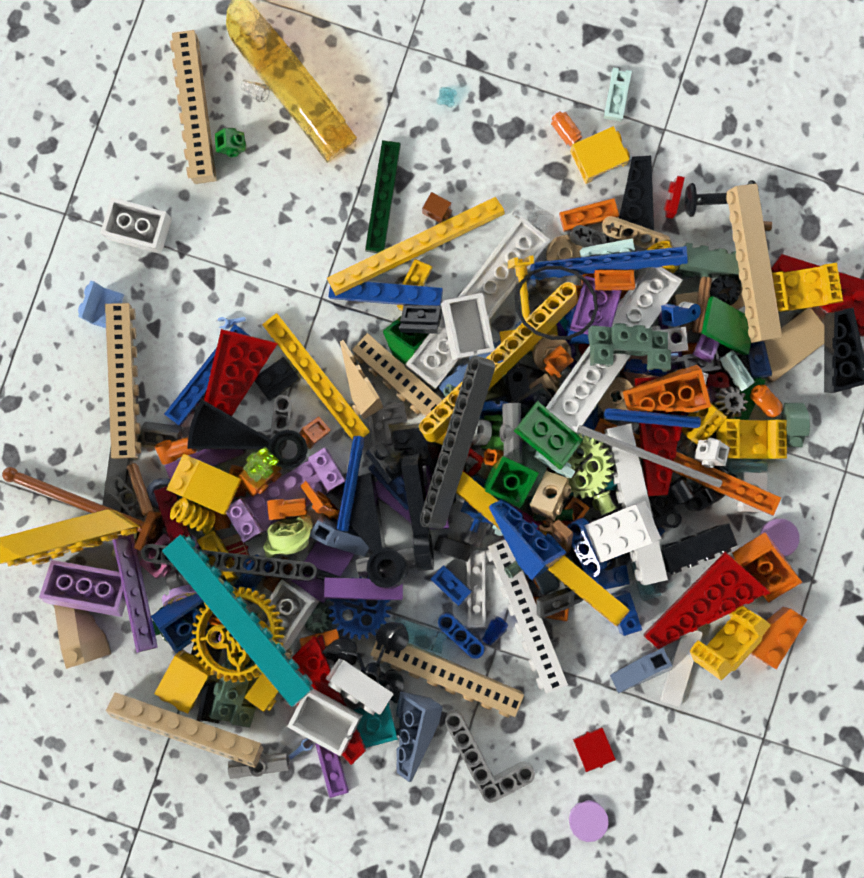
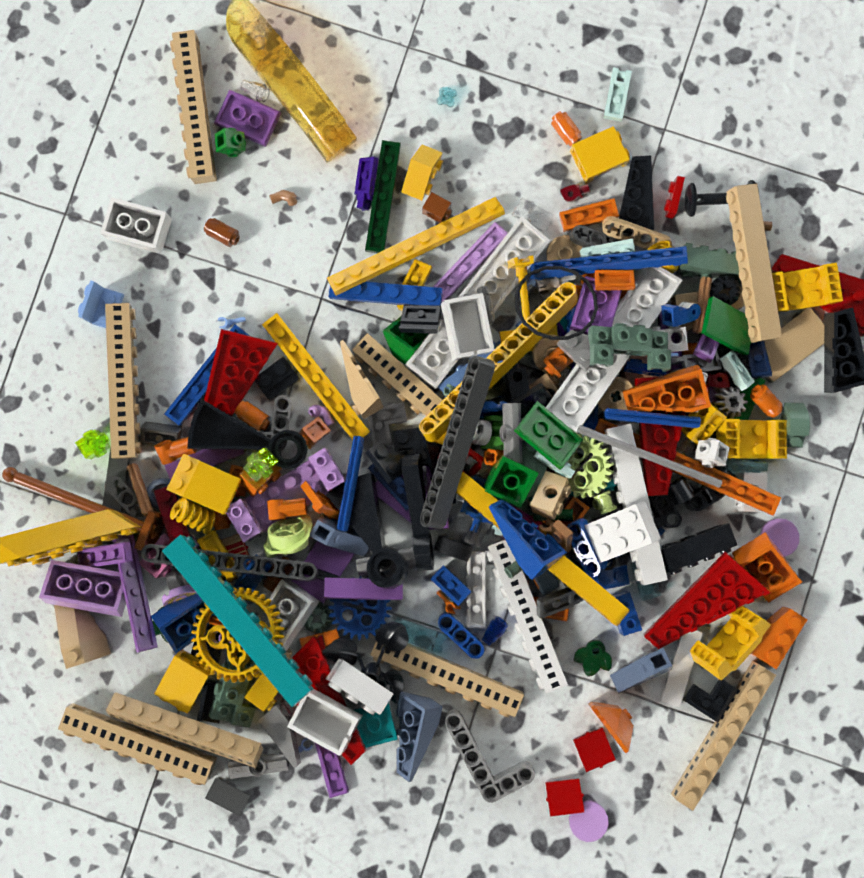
(93, 444): none -> clear neon green brick
(105, 555): none -> medium lavender tile
(137, 743): none -> tan brick
(221, 232): none -> dark orange head
(228, 797): none -> dark grey hinge
(248, 116): none -> medium lavender tile
(252, 416): none -> orange head
(275, 724): none -> light grey slope
(284, 195): none -> medium nougat arm
(322, 412): none -> lavender arm
(366, 182): none -> dark purple hinge
(421, 171): none -> yellow brick
(449, 605): none -> orange hand
(471, 260): none -> lavender tile
(484, 289): none -> light grey axle
(554, 282): none -> white pin
(564, 797): none -> red piece
(577, 349): none -> light grey wing
(578, 192): none -> dark red piece
(592, 660): none -> dark green plate
(616, 722): none -> orange wedge
(711, 704): none -> black plate
(722, 736): none -> tan brick

